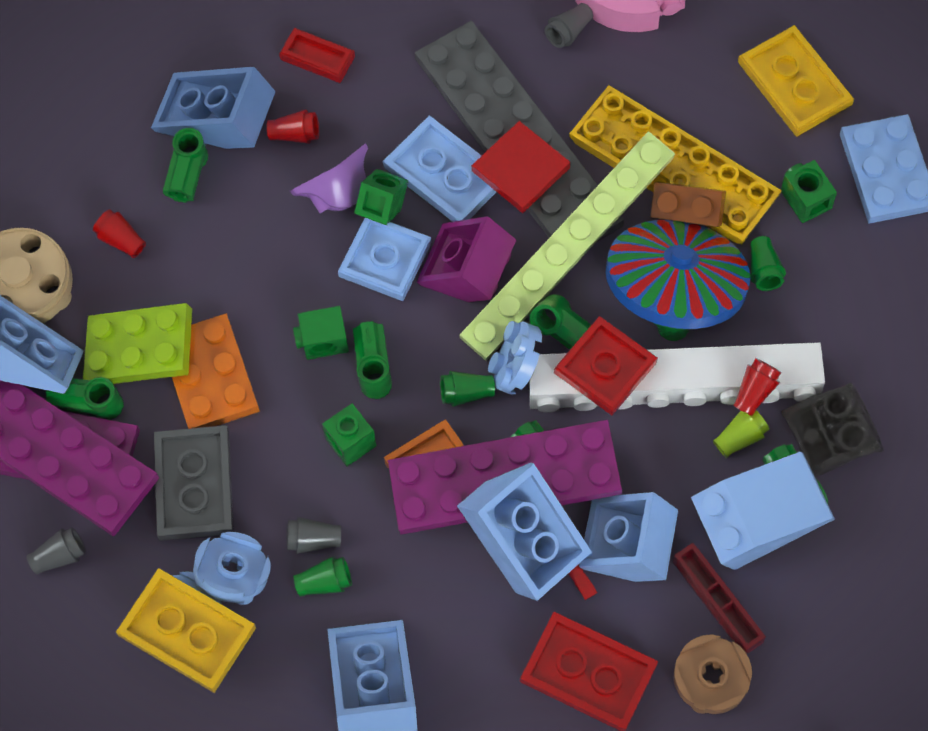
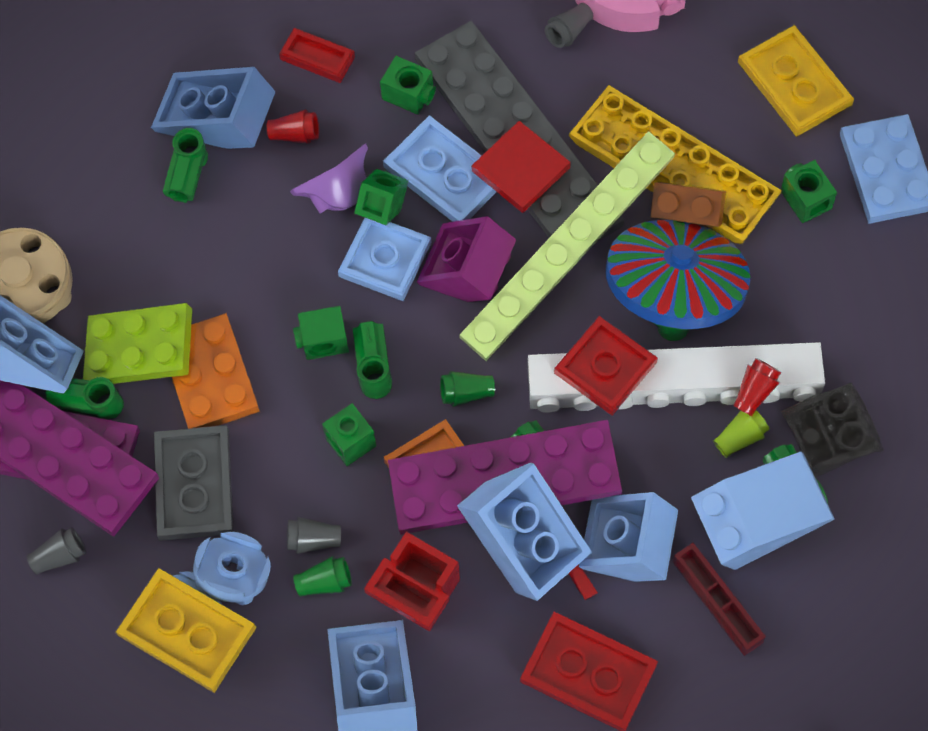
(118, 233): red cone -> none
(404, 73): none -> green brick
(415, 581): none -> red plate
(516, 358): light blue plate -> none
(568, 324): green piece -> none
(720, 654): medium nougat plate -> none
(766, 266): green cone -> none

